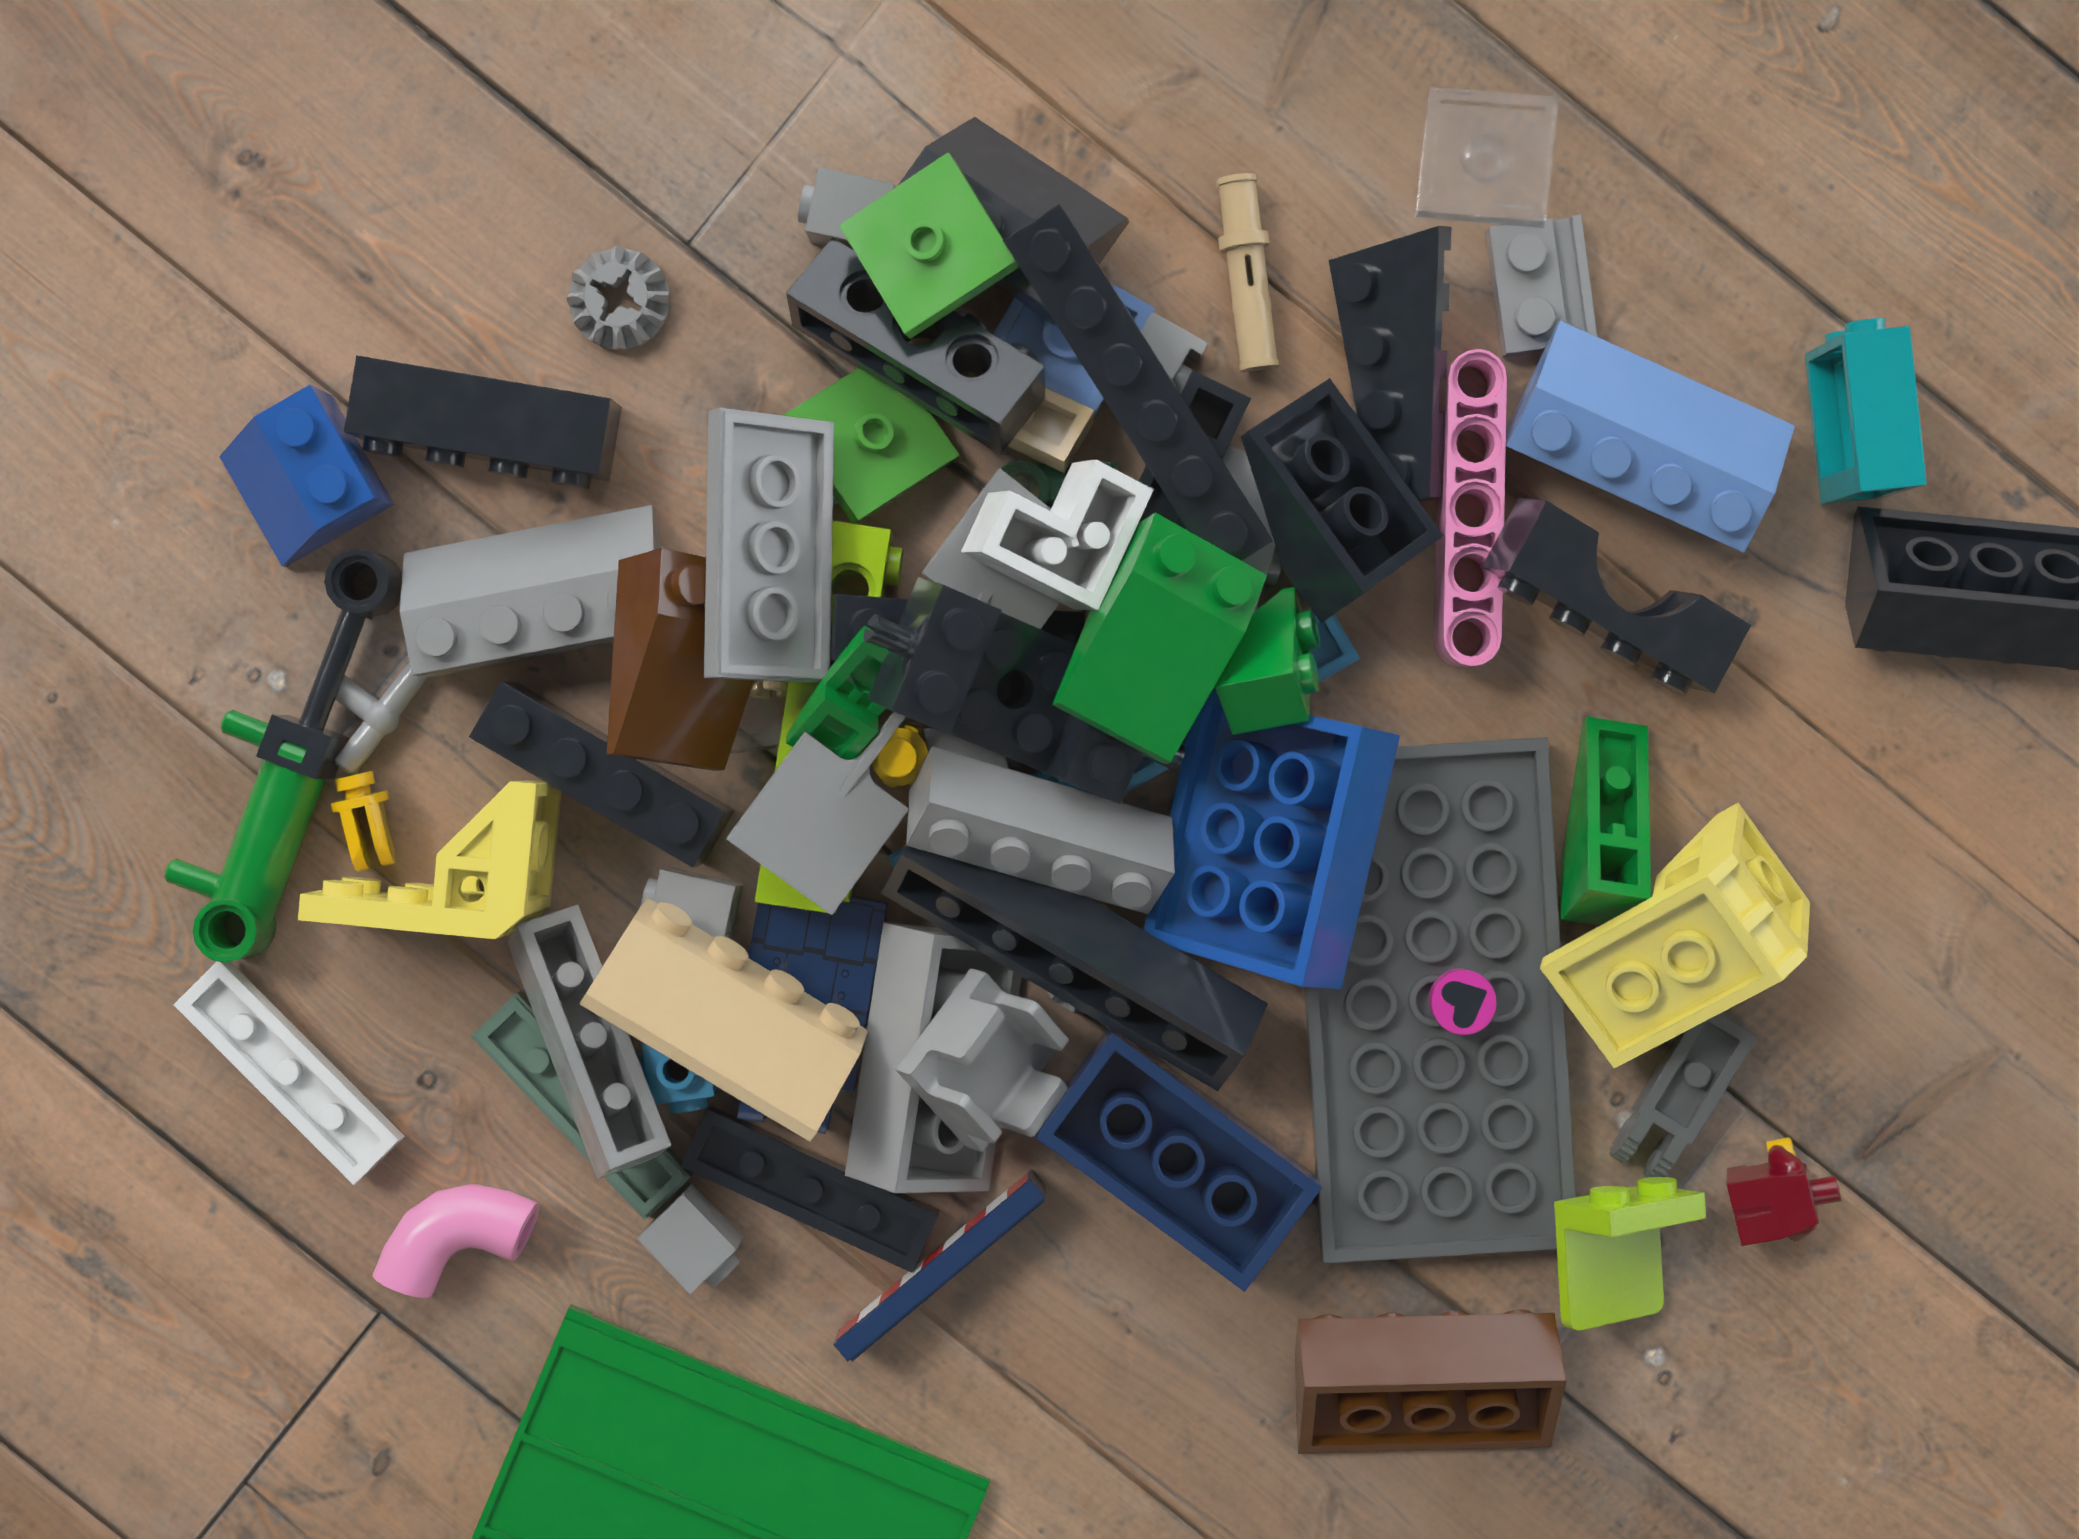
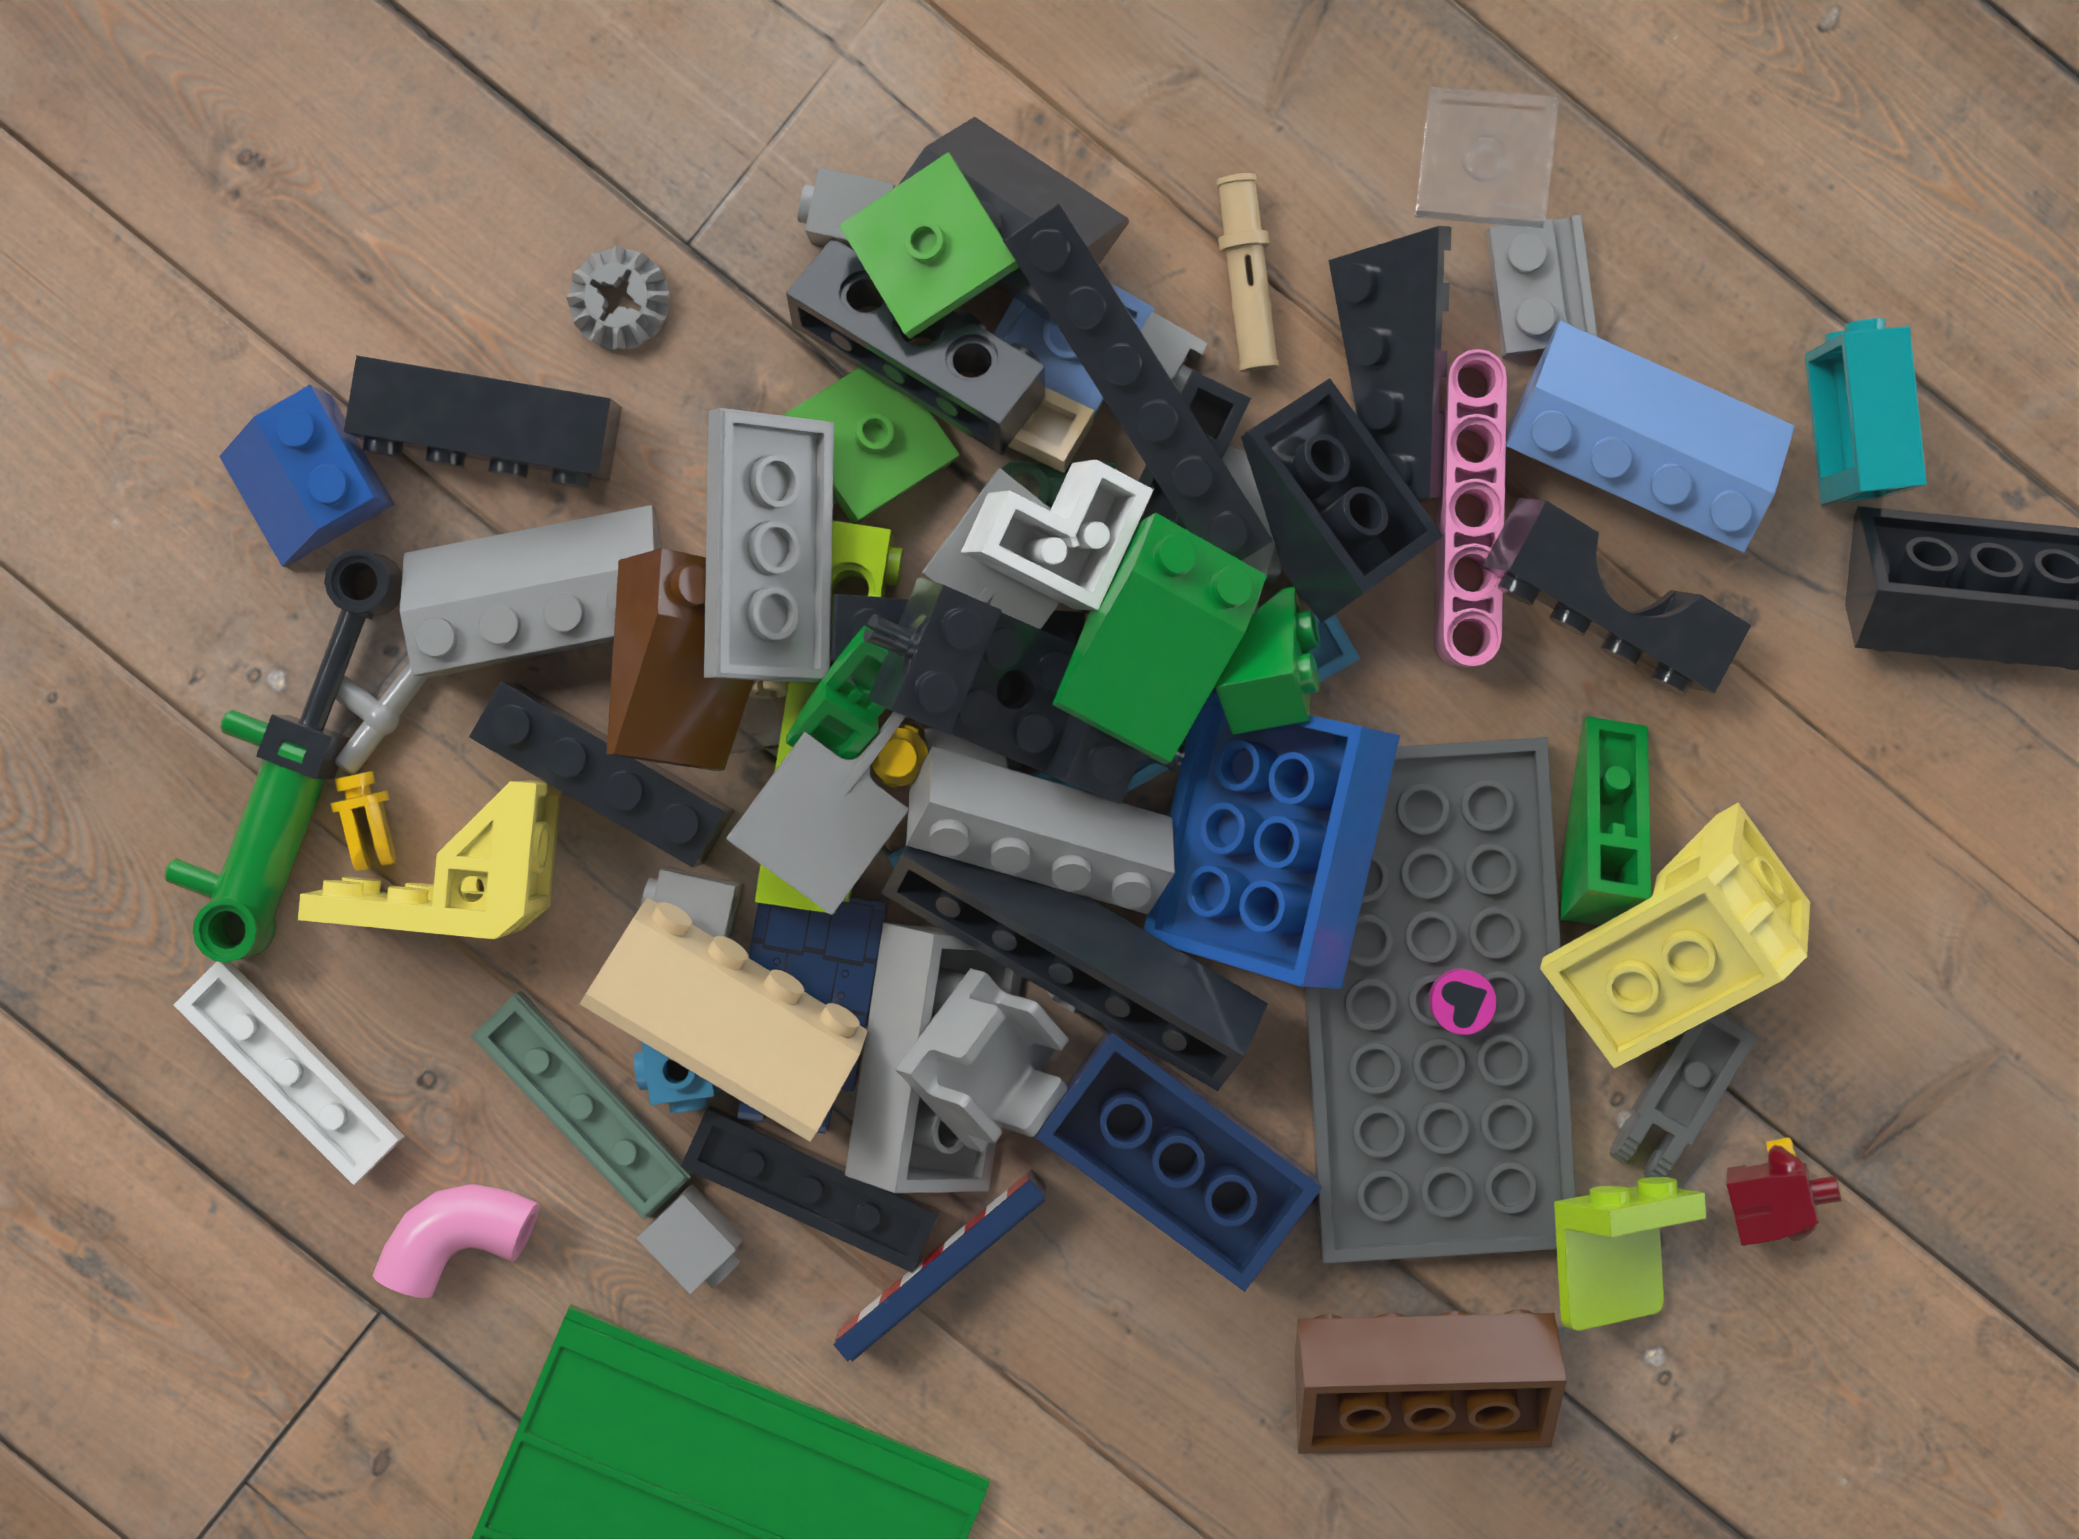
(588, 1052): light grey brick -> none

